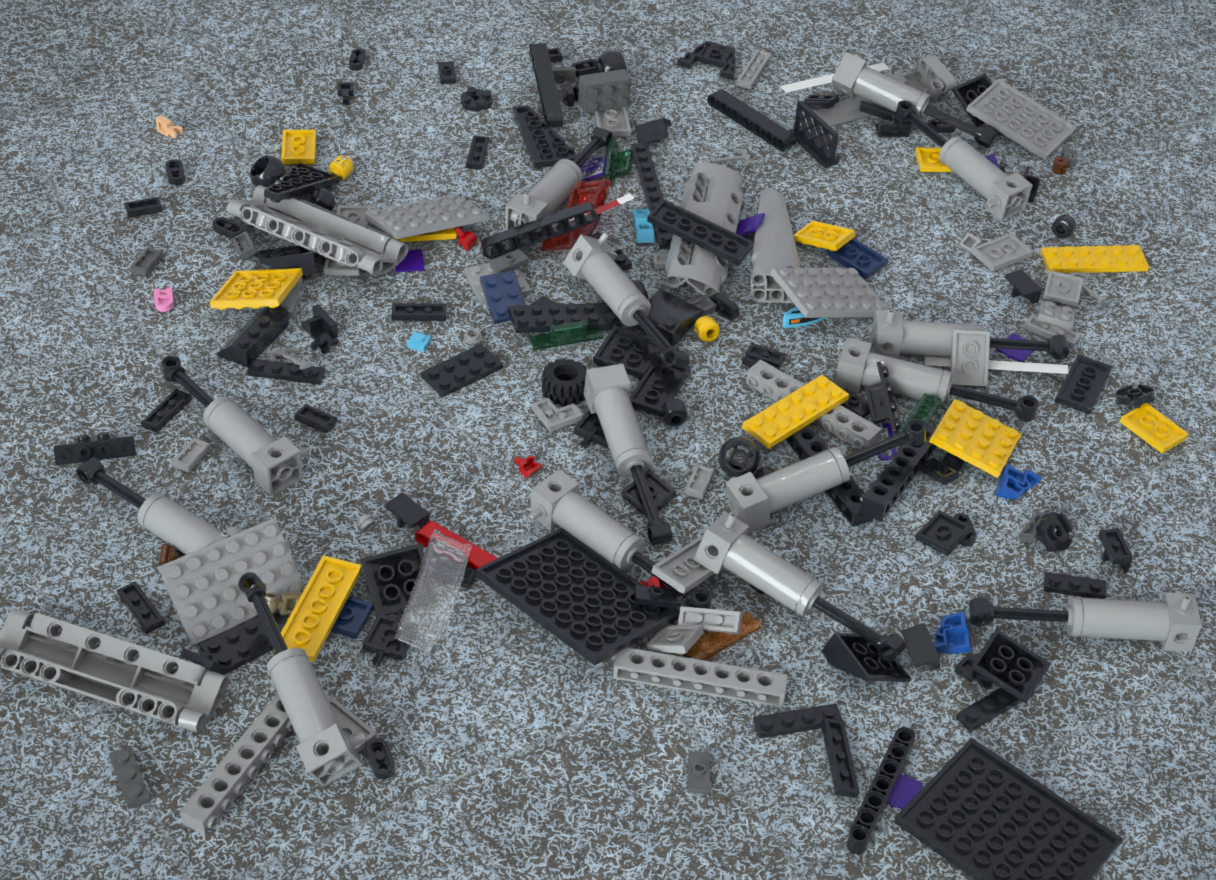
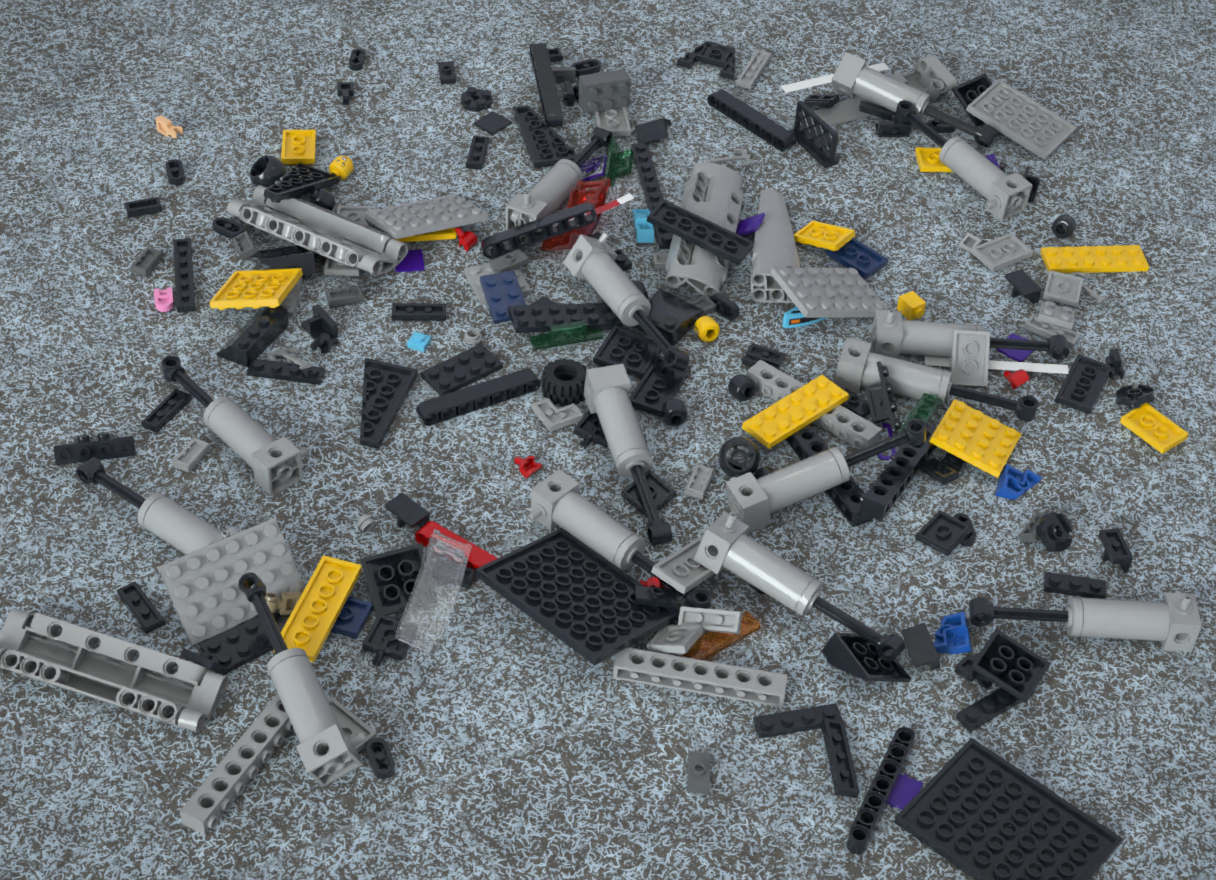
(129, 777): dark grey plate -> none
(167, 554): reddish brown plate -> none
(184, 275): none -> black plate
(315, 418): black plate -> none
(344, 296): none -> dark grey plate
(383, 394): none -> black wing
(477, 396): none -> black beam
(492, 123): none -> black piece
(610, 61): black wheel -> none
(741, 387): none -> black head
(911, 305): none -> yellow brick
(1017, 378): none -> red piece
(1062, 162): leg -> none
(1114, 359): none -> black plate

